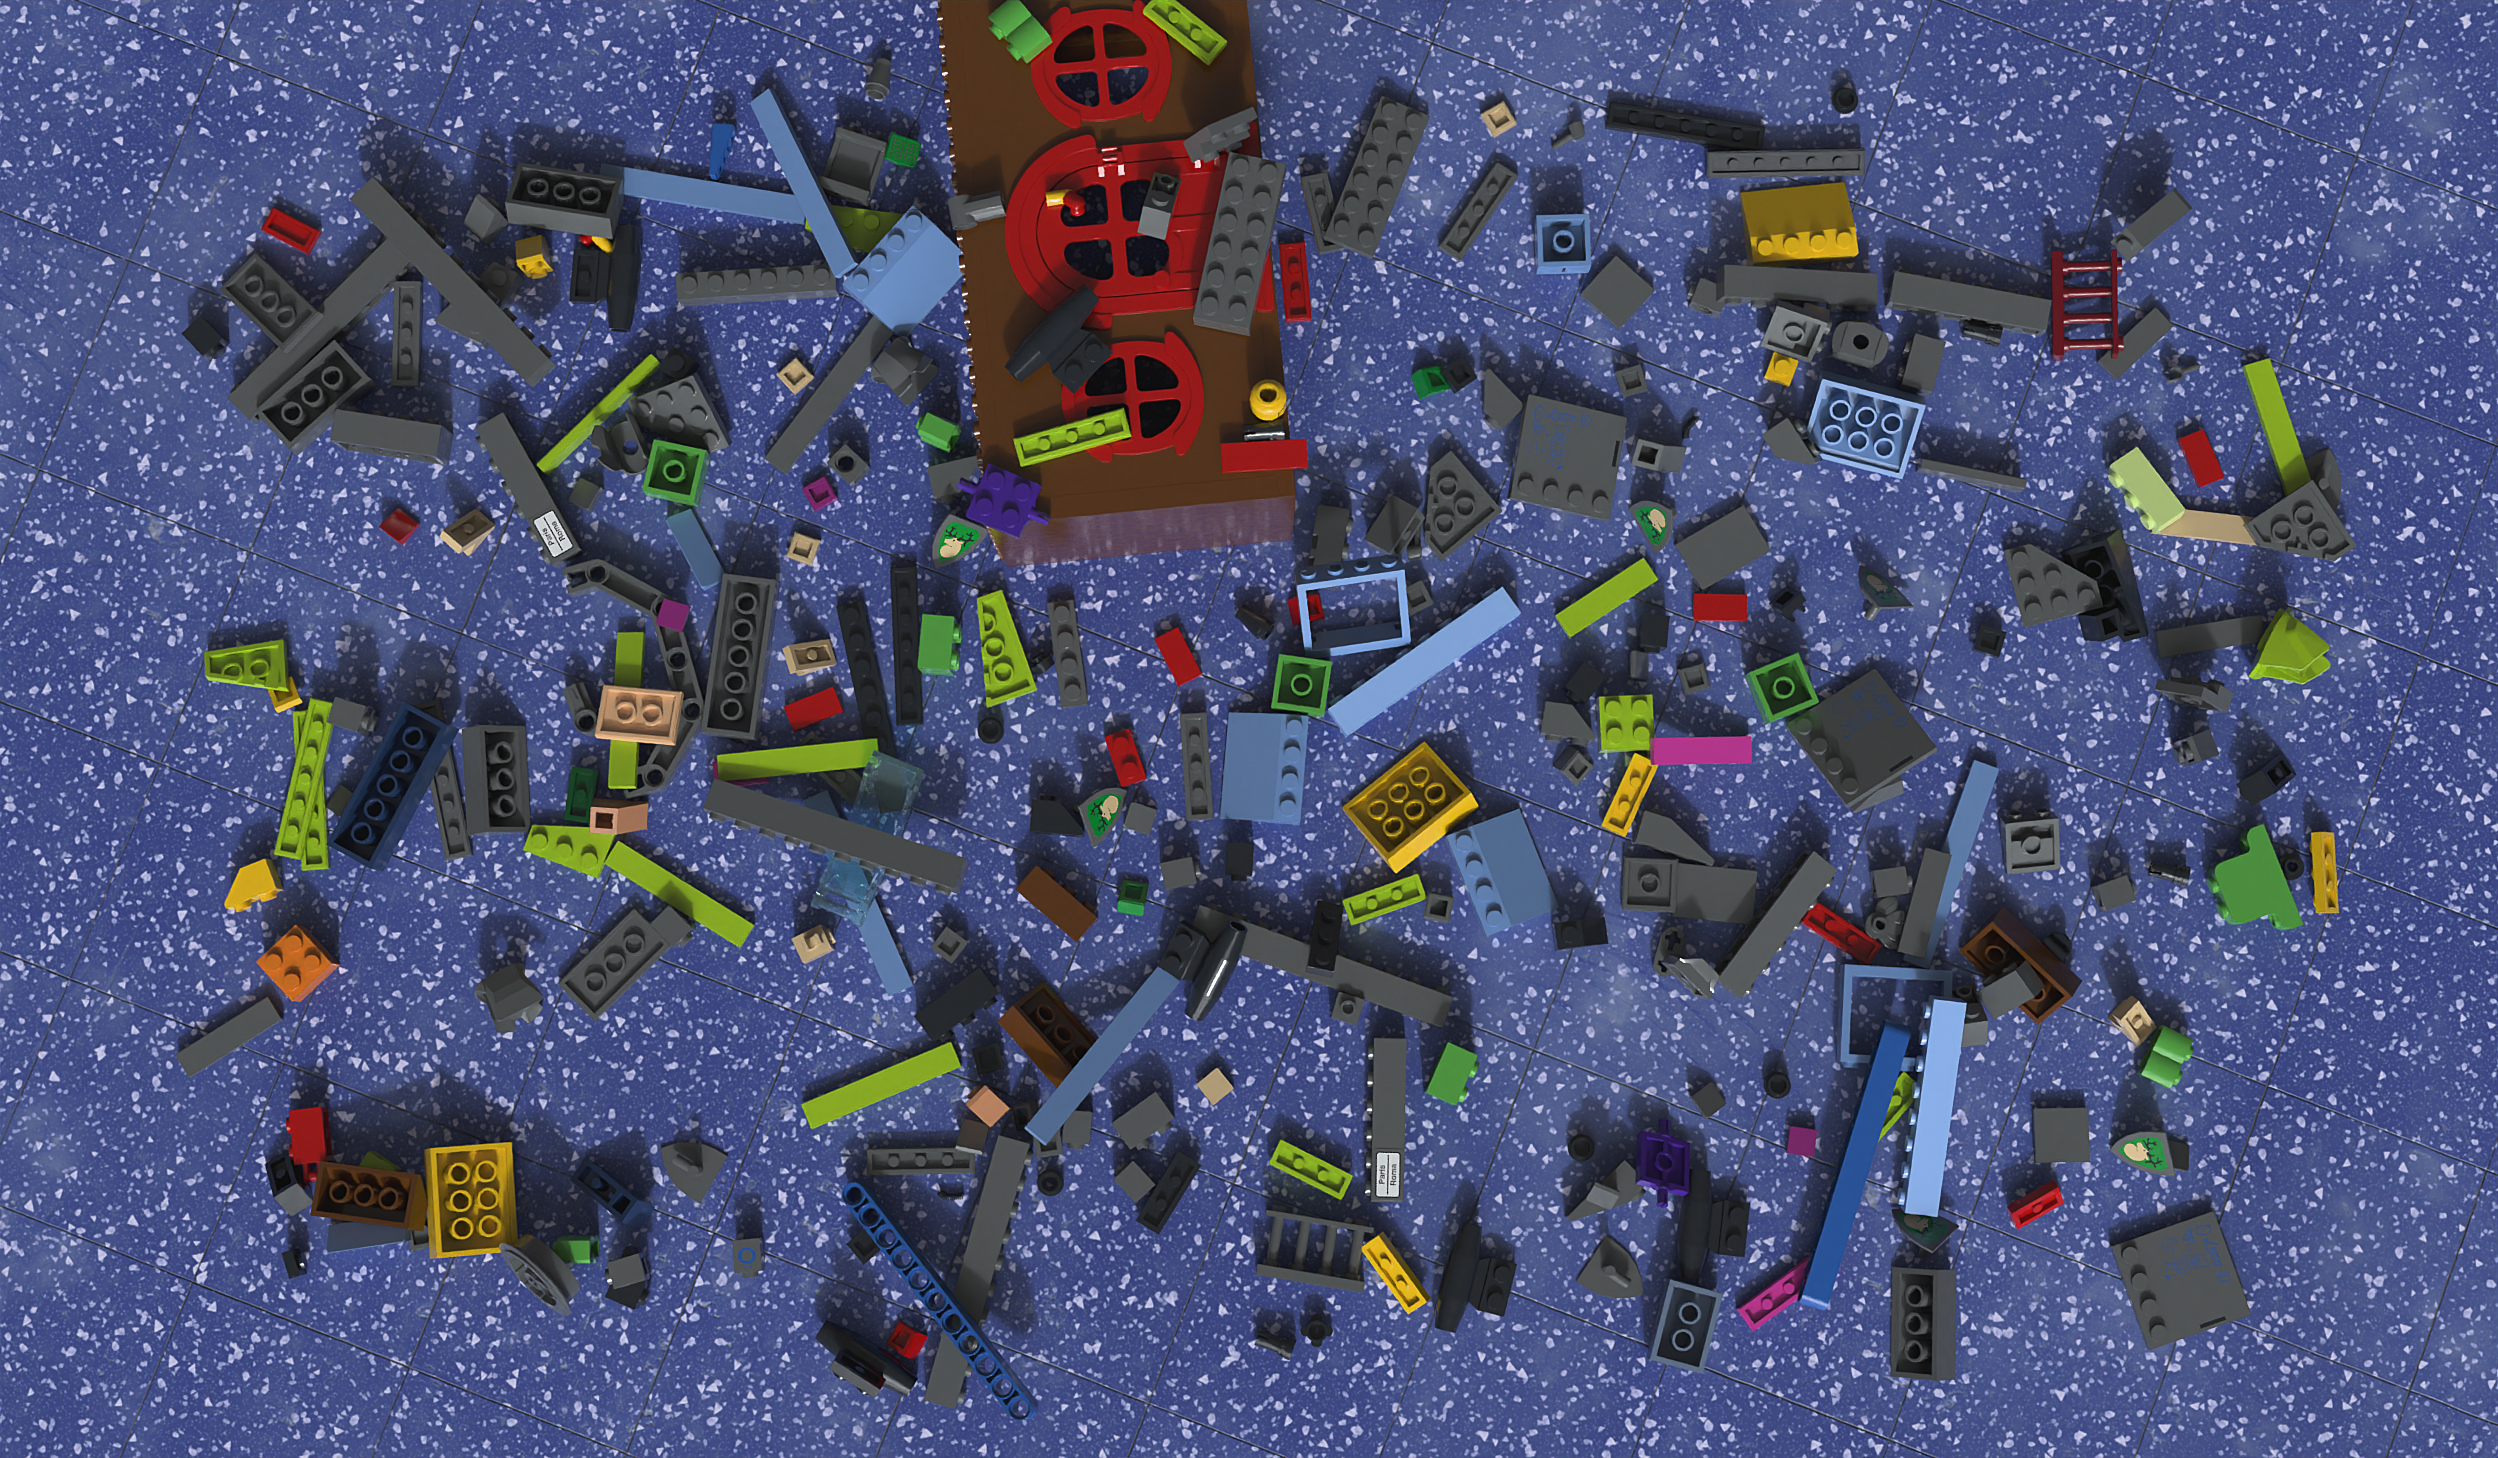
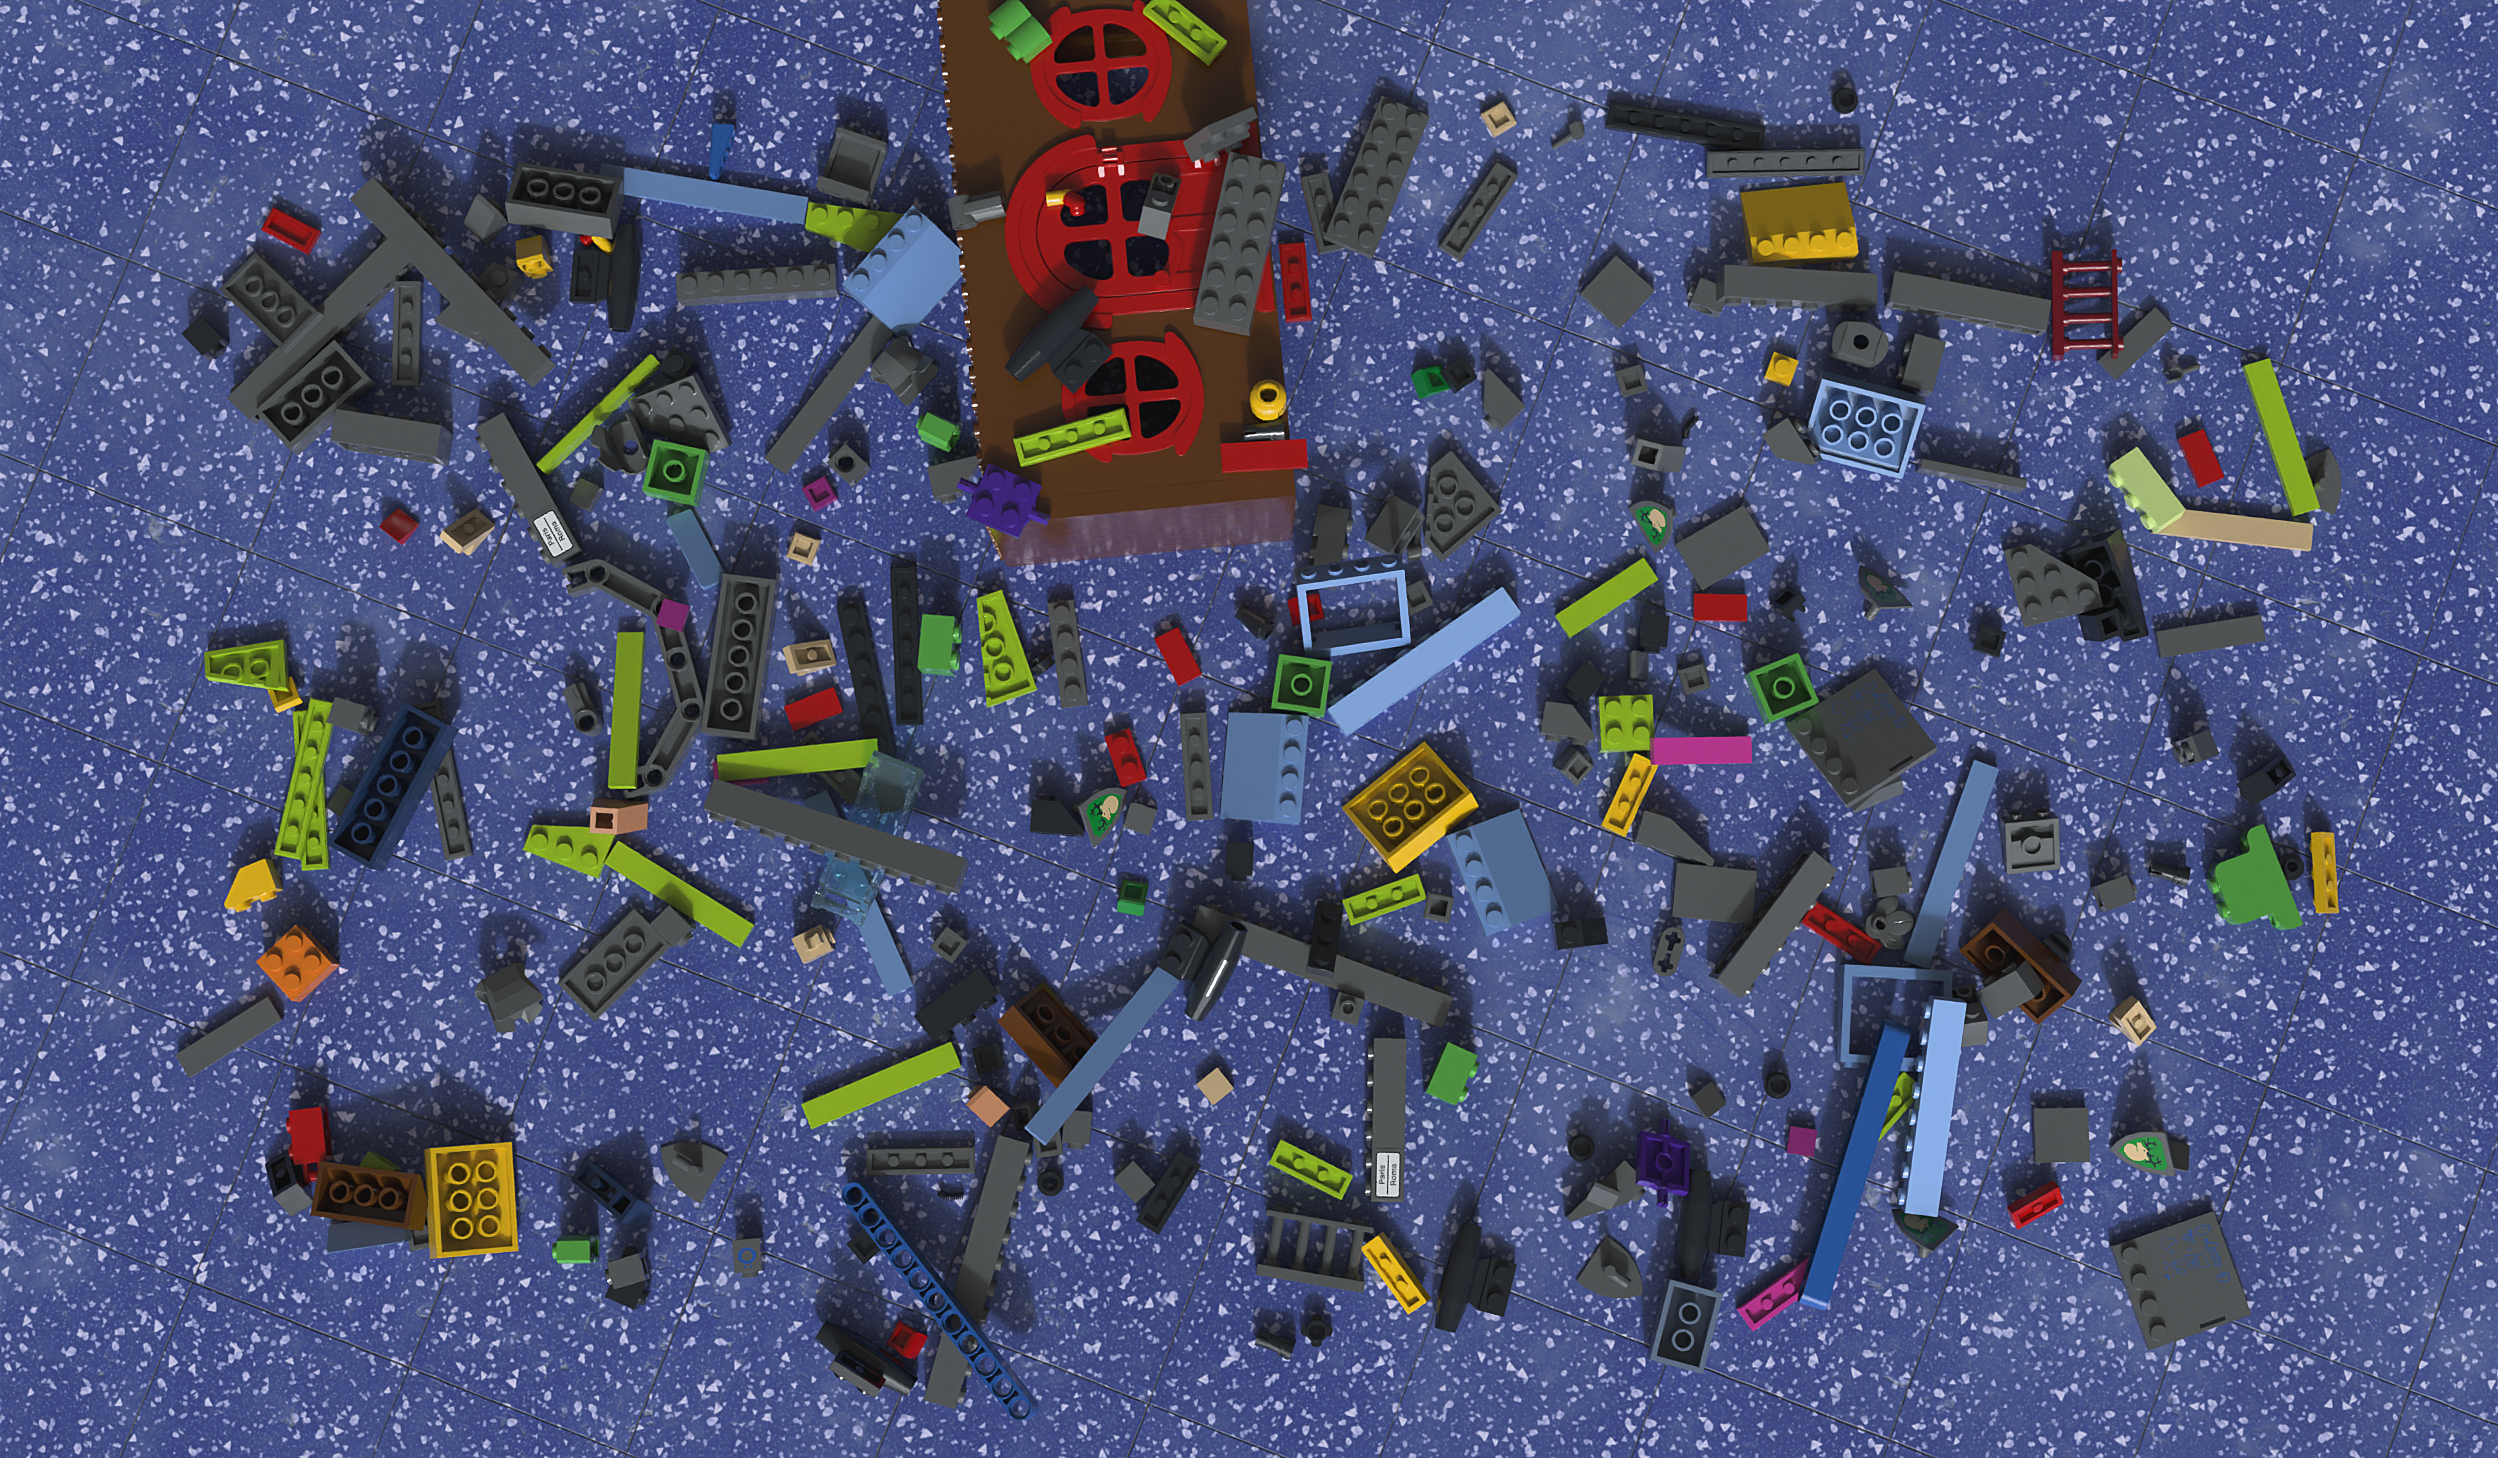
(295, 1263): black plate -> none
(496, 780): dark grey slope -> none
(541, 1272): dark grey piece -> none
(581, 794): dark green plate -> none
(639, 714): light nougat tile -> none
(795, 376): tan tile -> none
(804, 183): medium blue tile -> none
(878, 82): dark grey cone -> none
(902, 151): green slope -> none
(955, 539): shield -> none
(972, 1137): dark grey slope -> none
(990, 730): black plate -> none
(1058, 902): reddish brown brick -> none
(1143, 1121): dark grey brick -> none
(1180, 873): dark grey brick -> none
(1562, 244): medium blue brick -> none
(1567, 458): dark grey plate -> none
(1650, 884): dark grey tile -> none
(1693, 974): dark grey slope -> none
(1797, 330): dark grey plate -> none
(1923, 1323): dark grey slope -> none
(1924, 903): dark grey tile -> none
(1989, 334): black pin -> none
(2151, 224): dark grey slope -> none
(2165, 1056): bright green brick -> none
(2196, 694): dark grey plate -> none
(2289, 651): lime piece -> none
(2302, 526): dark grey plate -> none

